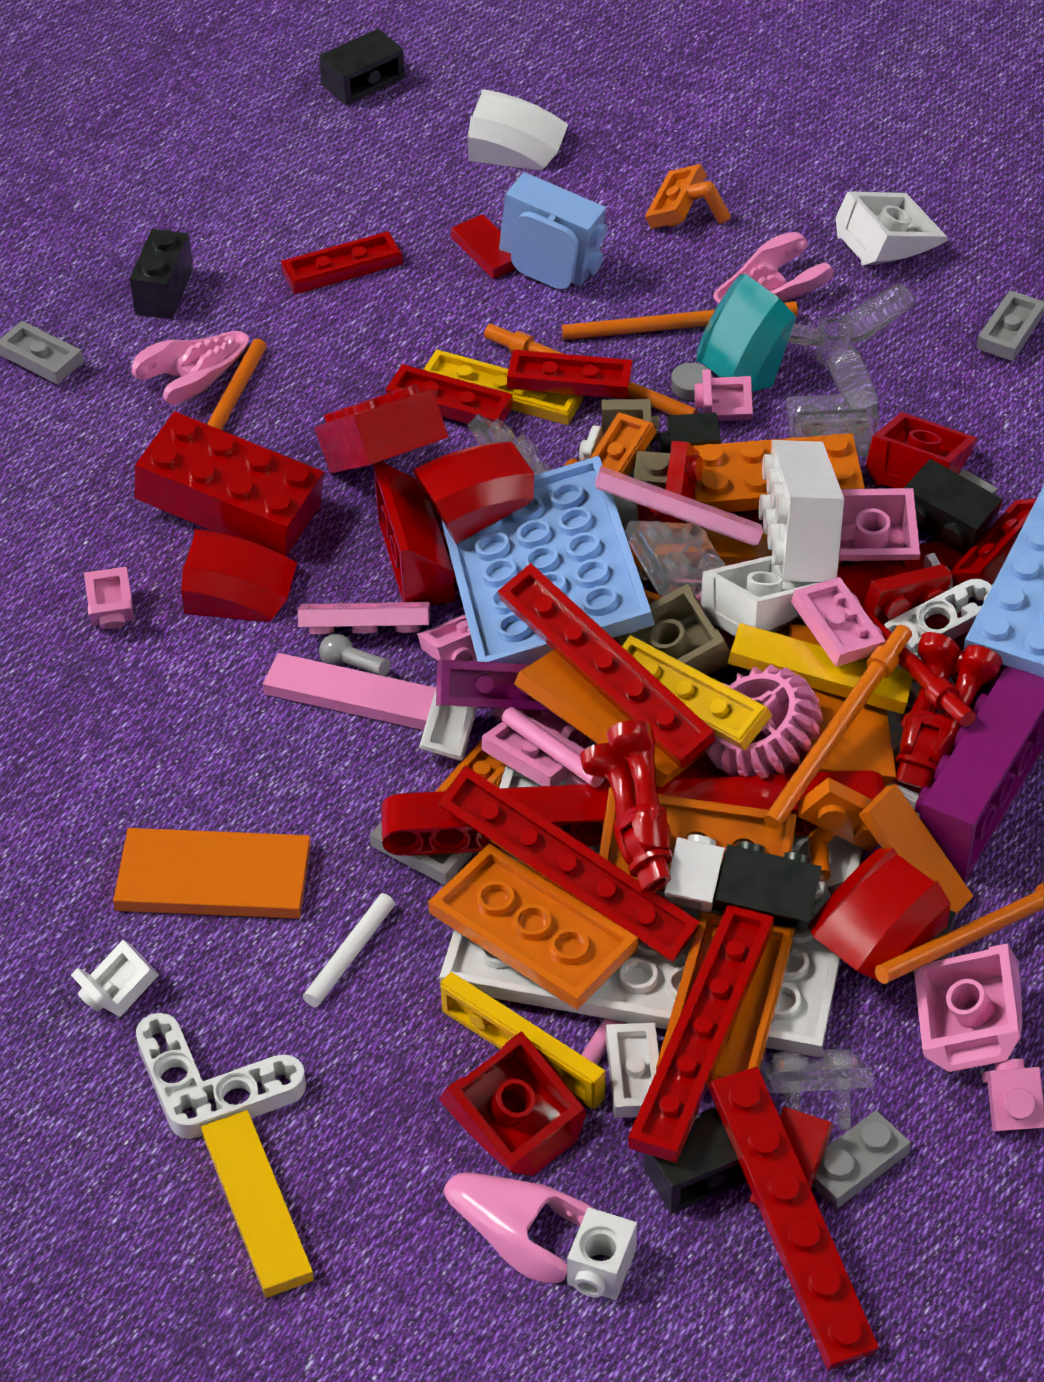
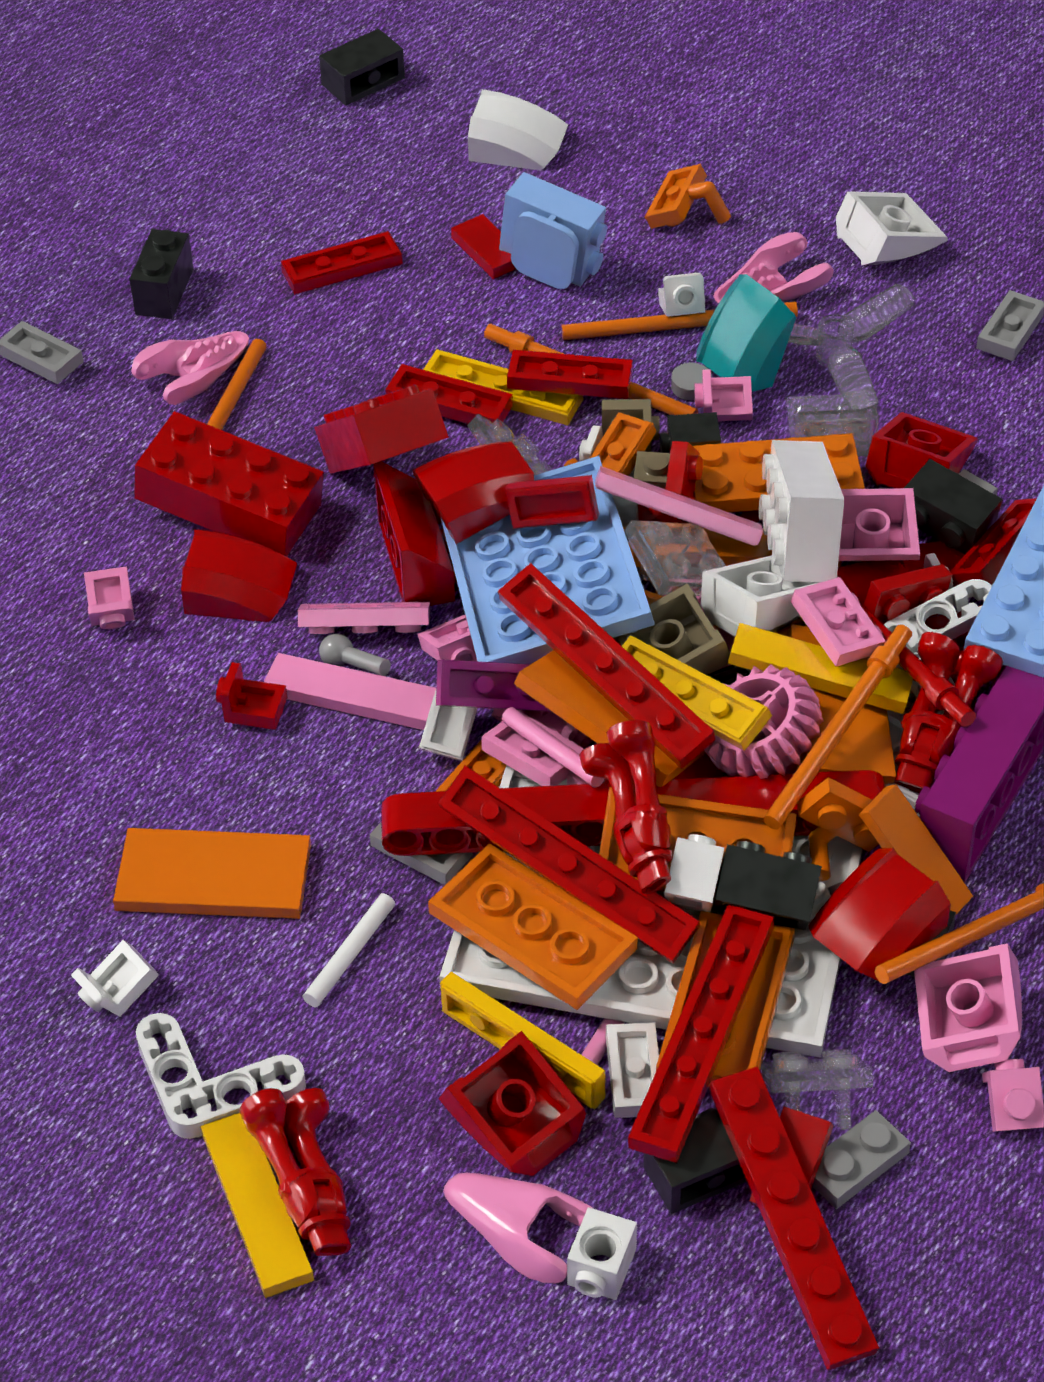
(250, 701): none -> red bracket
(315, 1192): none -> red piece
(552, 501): none -> red tile
(682, 294): none -> white bracket

